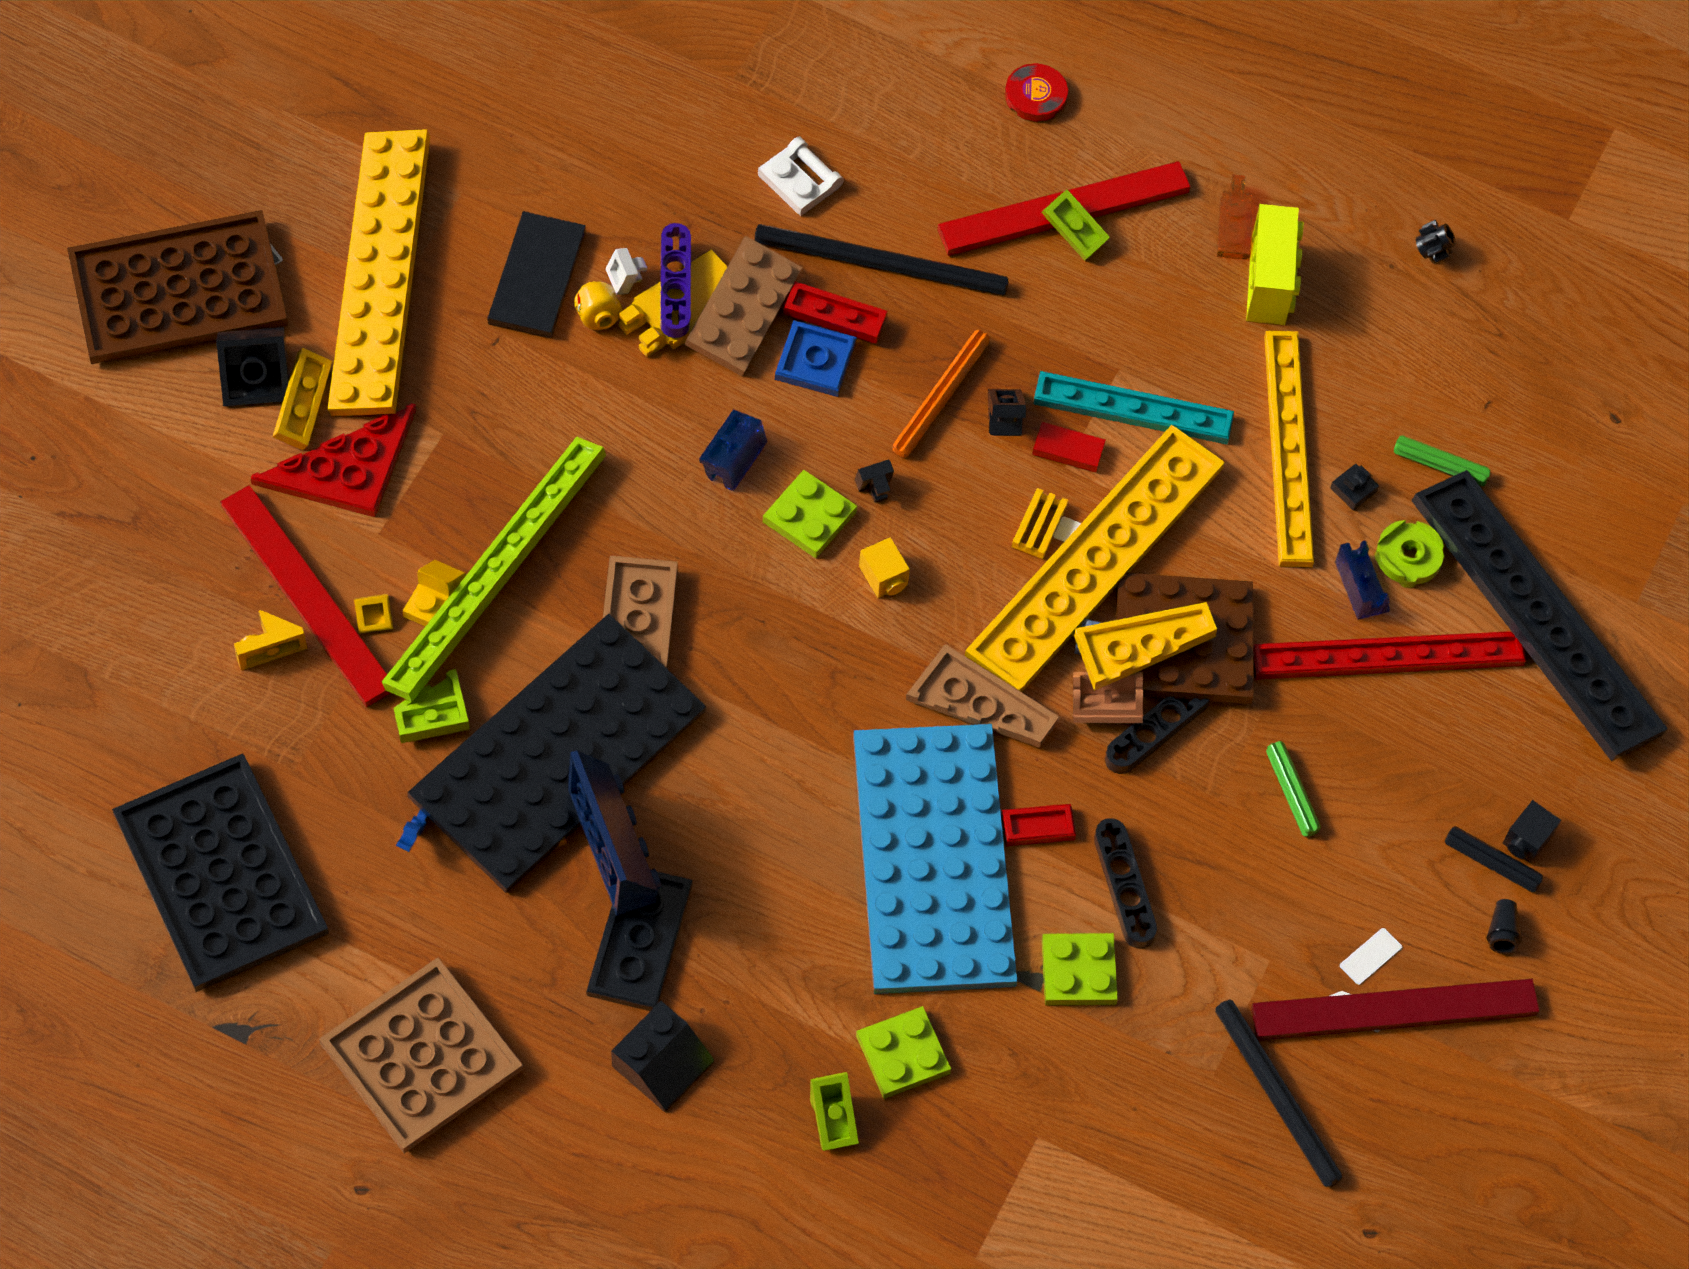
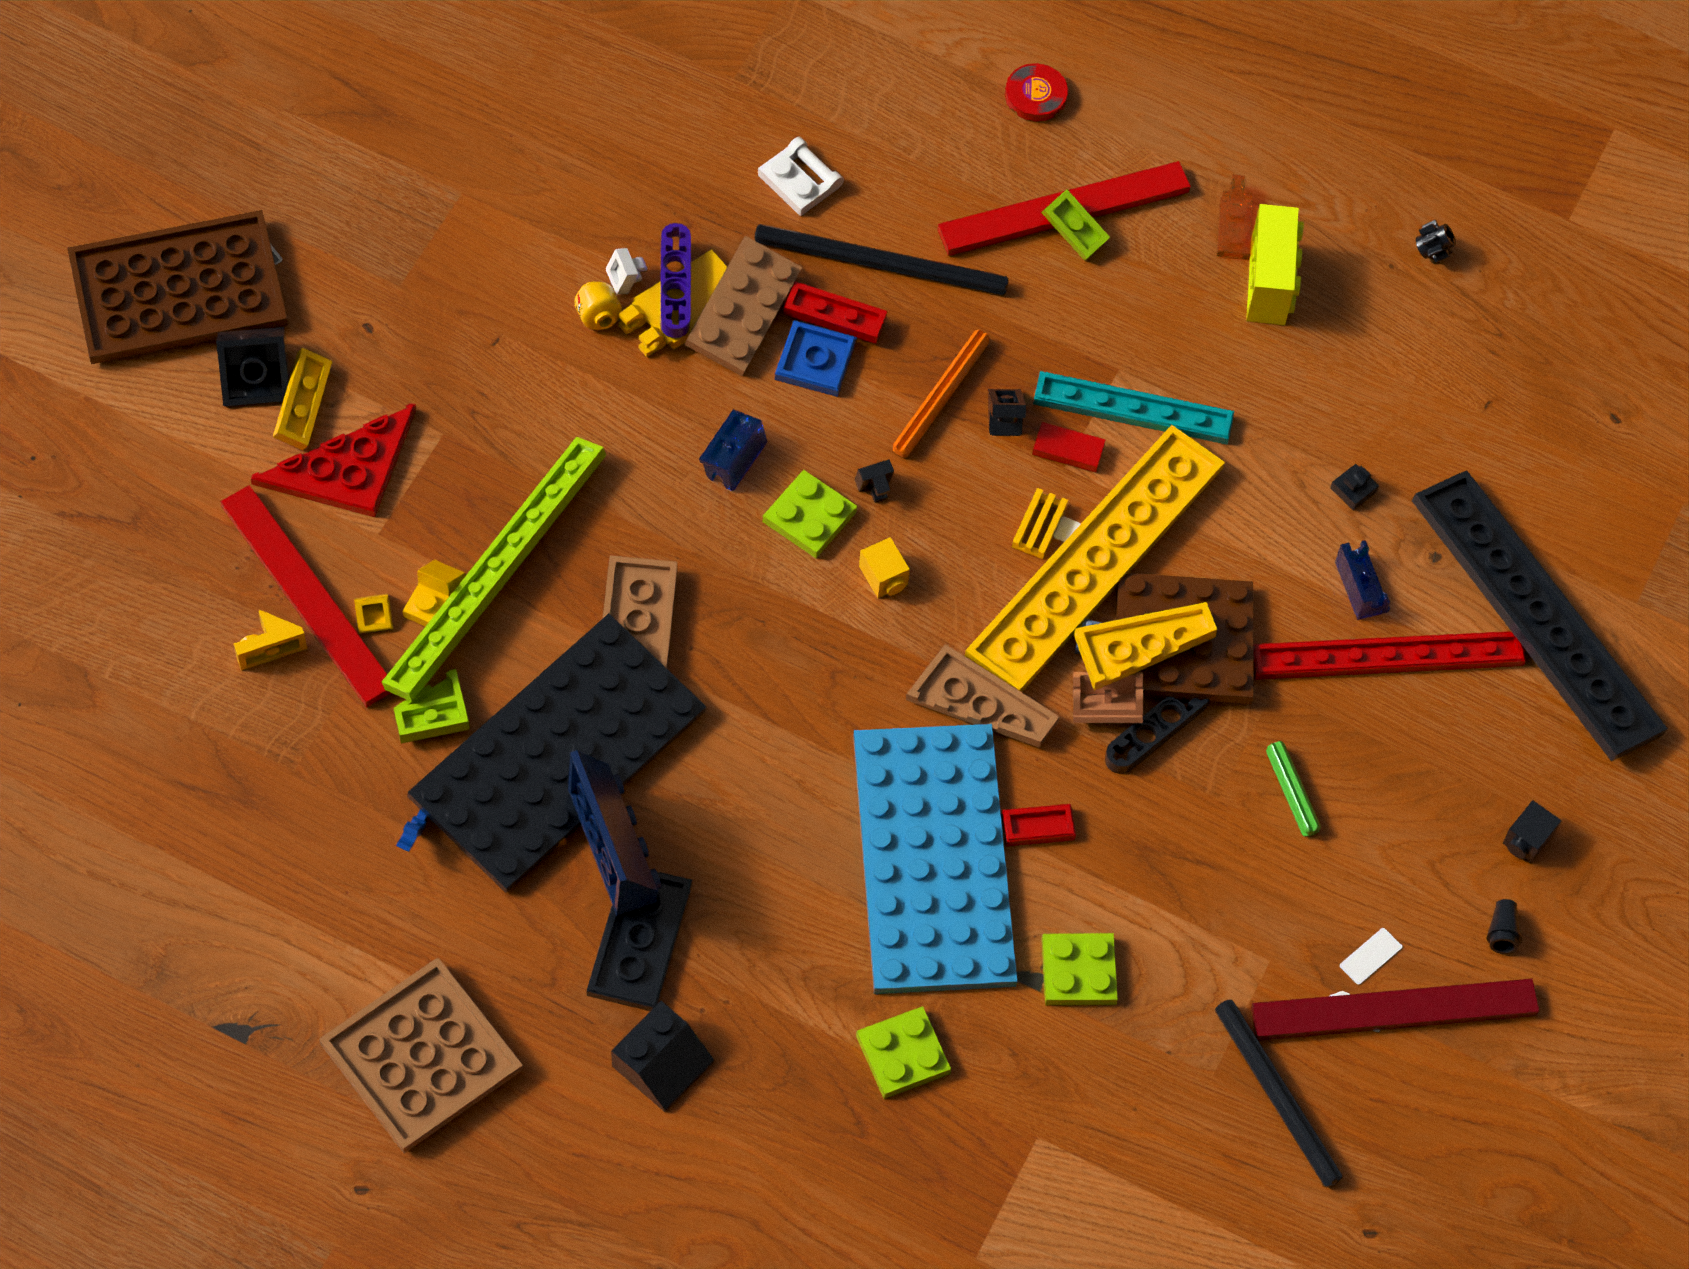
(220, 872): black plate -> none
(379, 273): yellow plate -> none
(536, 274): black tile -> none
(834, 1111): lime slope -> none
(1130, 881): black beam -> none
(1288, 449): yellow tile -> none
(1402, 568): lime plate -> none
(1440, 459): bright green axle -> none
(1494, 859): black axle -> none

